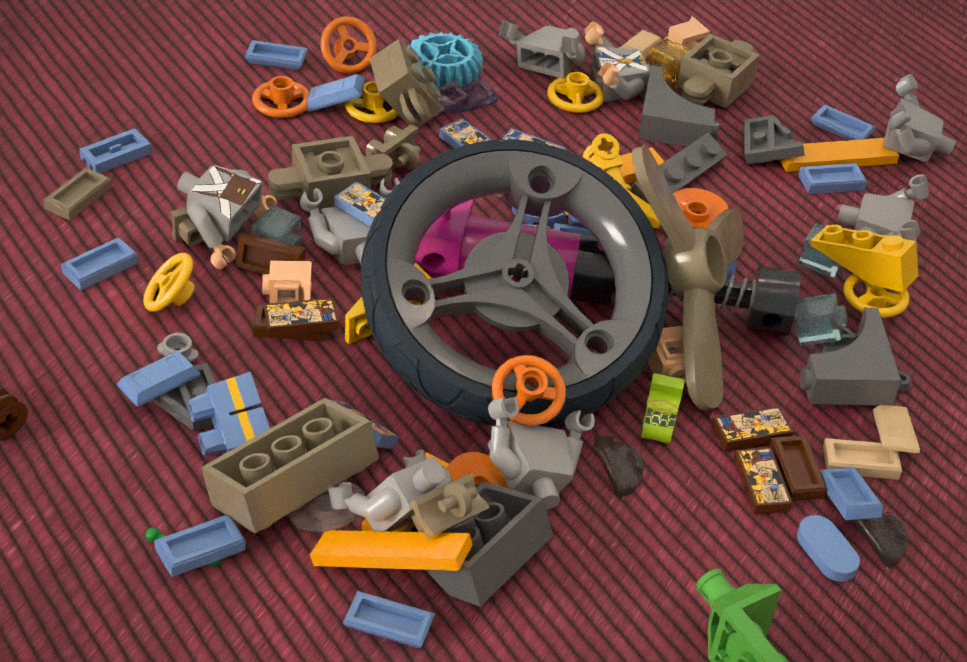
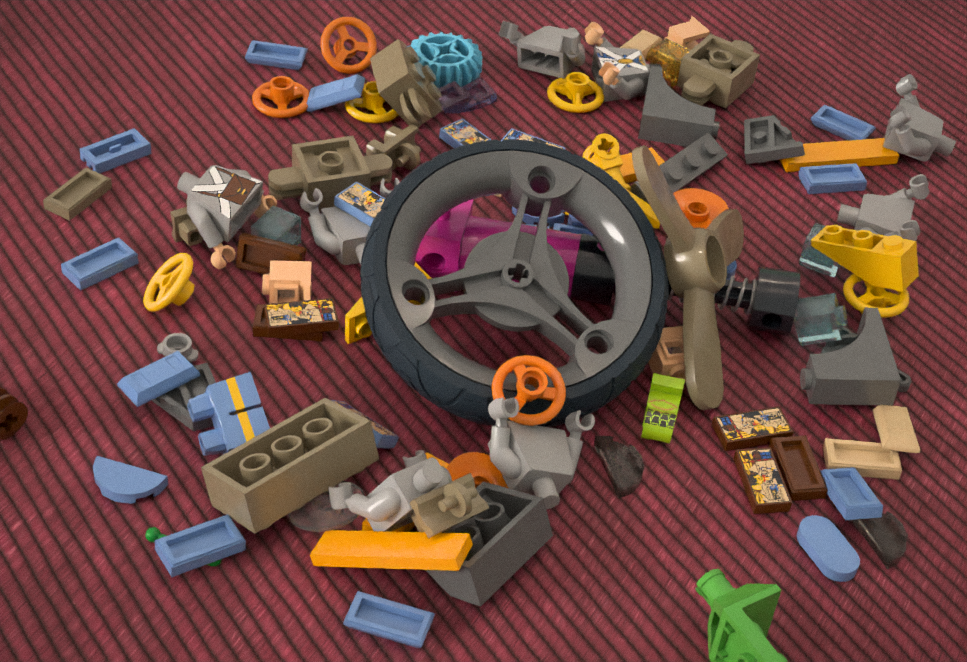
(126, 482): none -> medium blue tile

